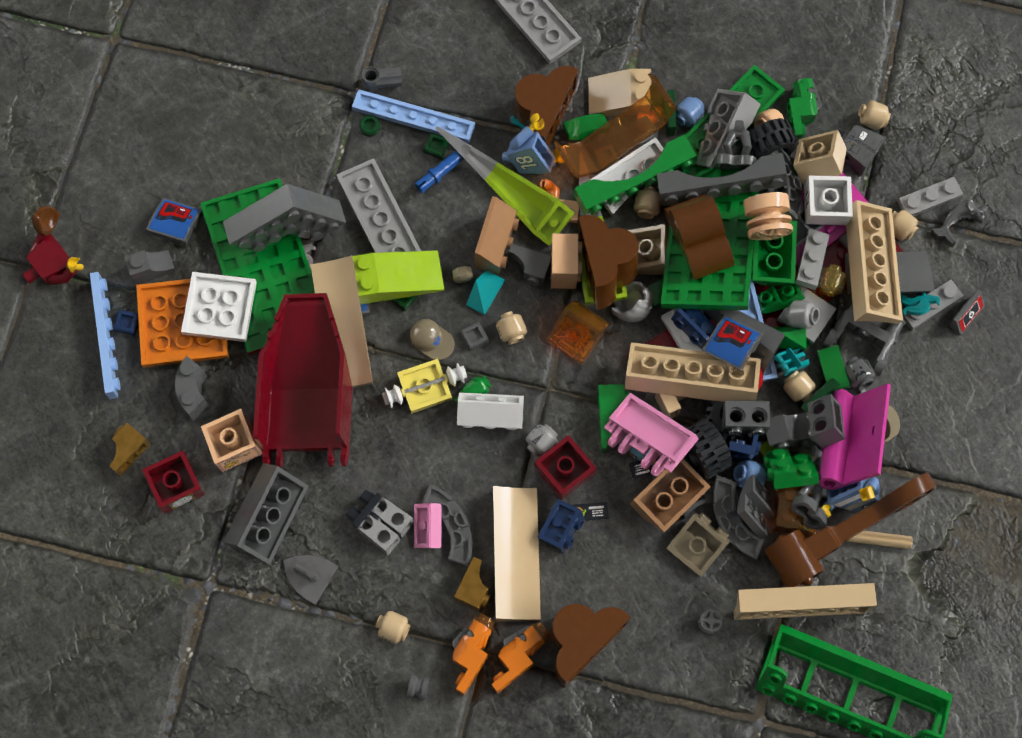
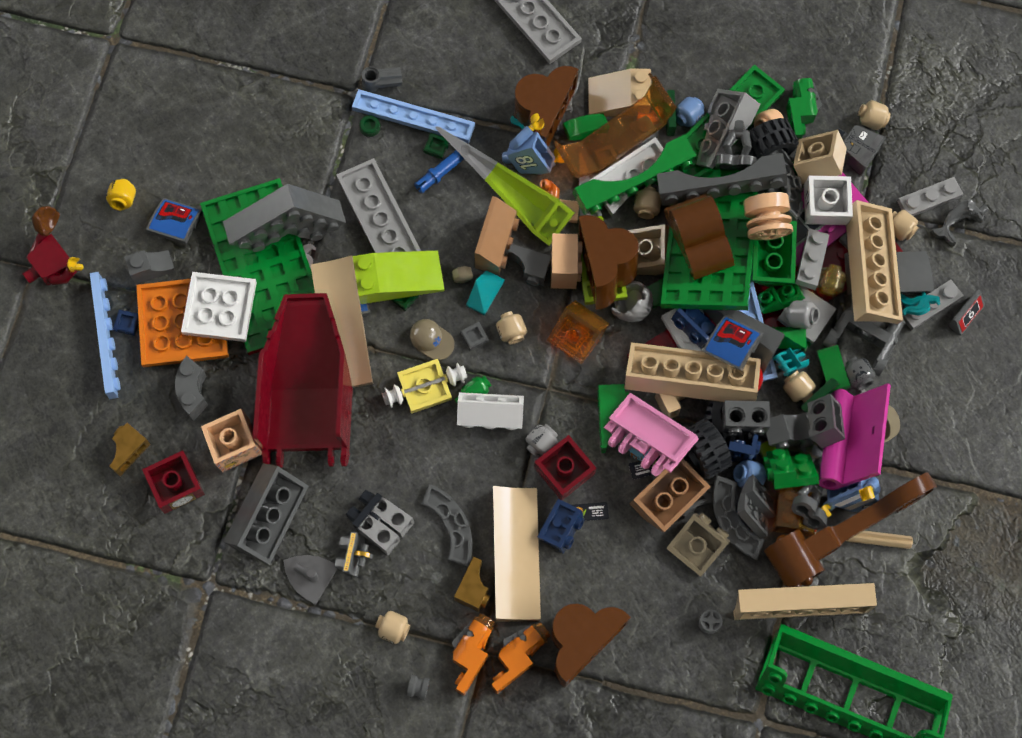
(120, 194): none -> yellow head
(356, 554): none -> dark grey hips
(427, 525): bright pink slope -> none

